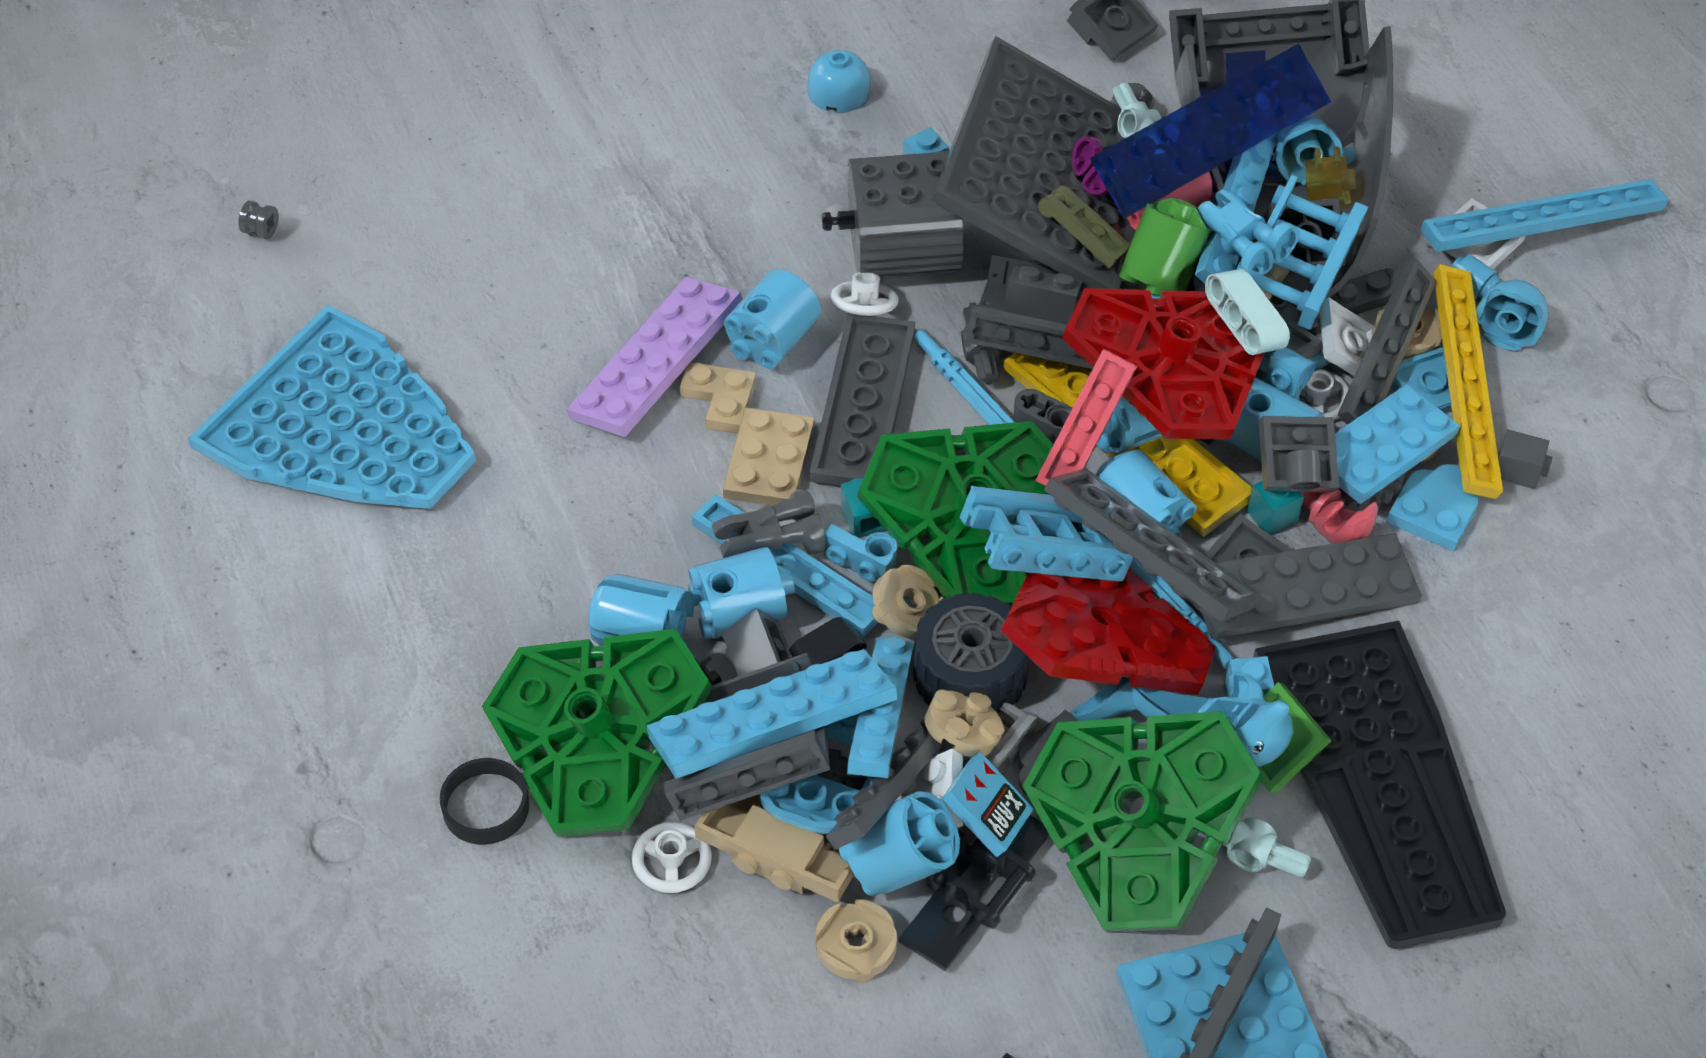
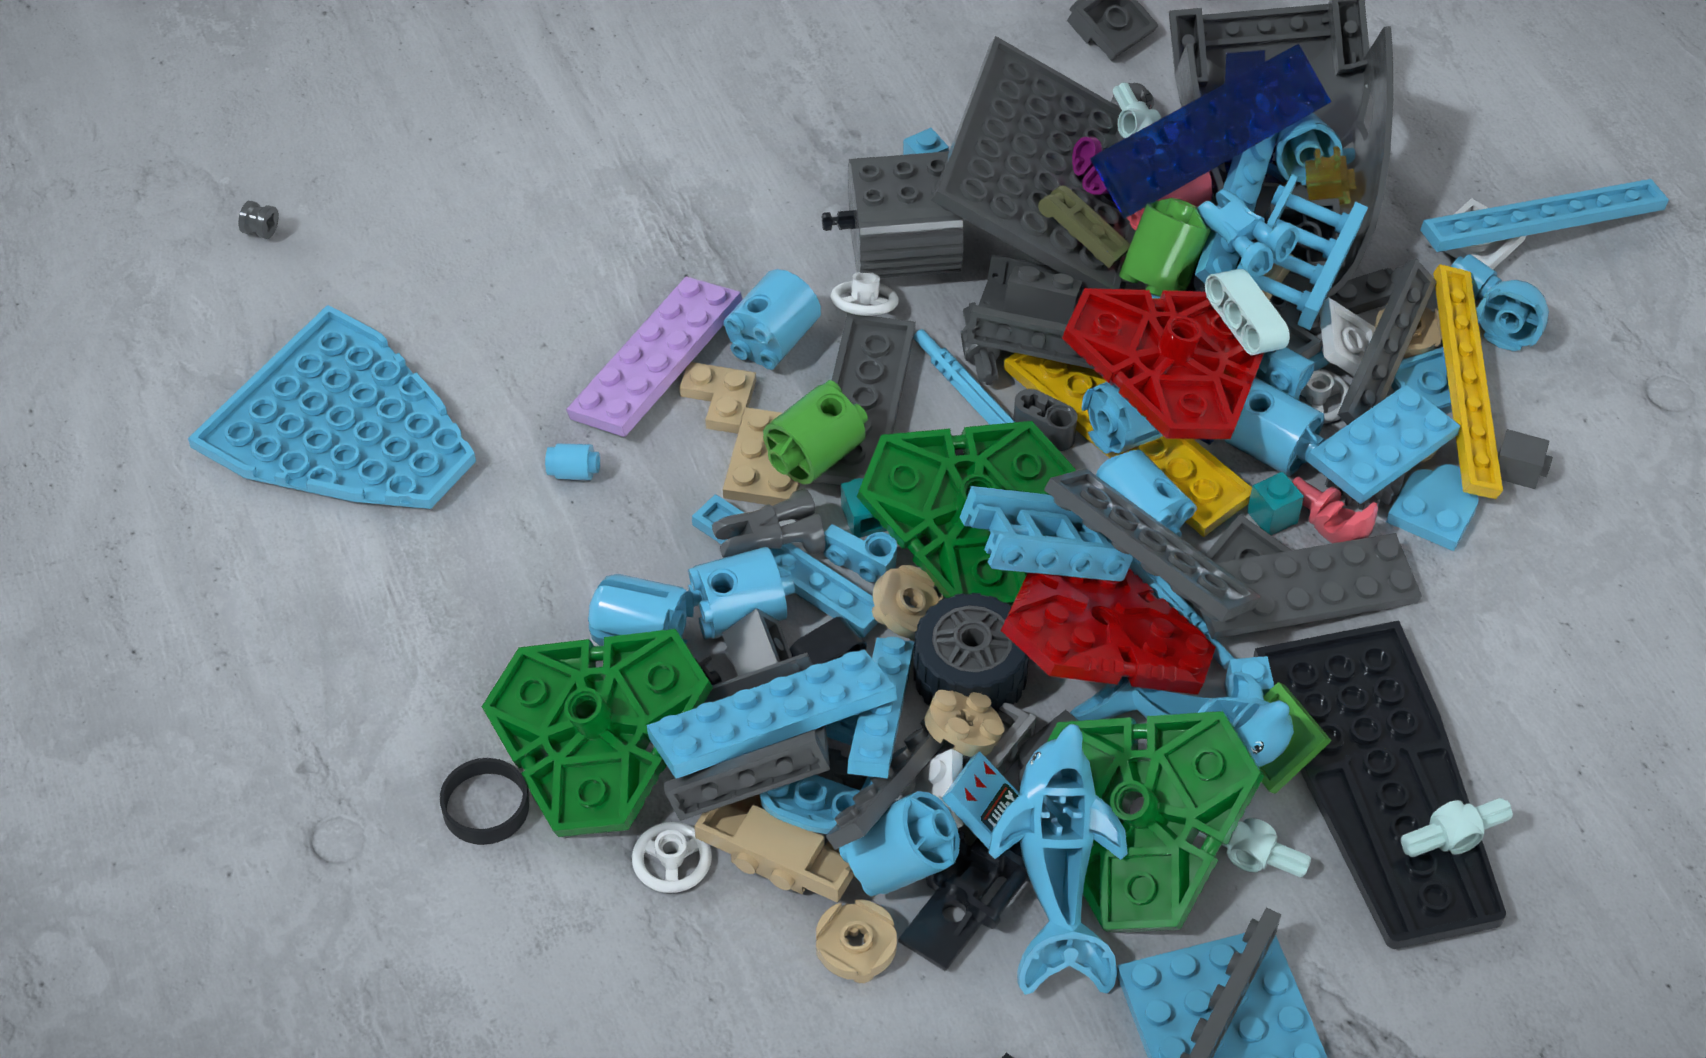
(572, 461): none -> medium azure brick
(814, 433): none -> bright green cylinder
(839, 81): medium azure cylinder -> none
(1056, 828): none -> medium azure animal
(1088, 416): coral plate -> none
(1298, 454): dark grey plate -> none
(1456, 827): none -> light aqua axle

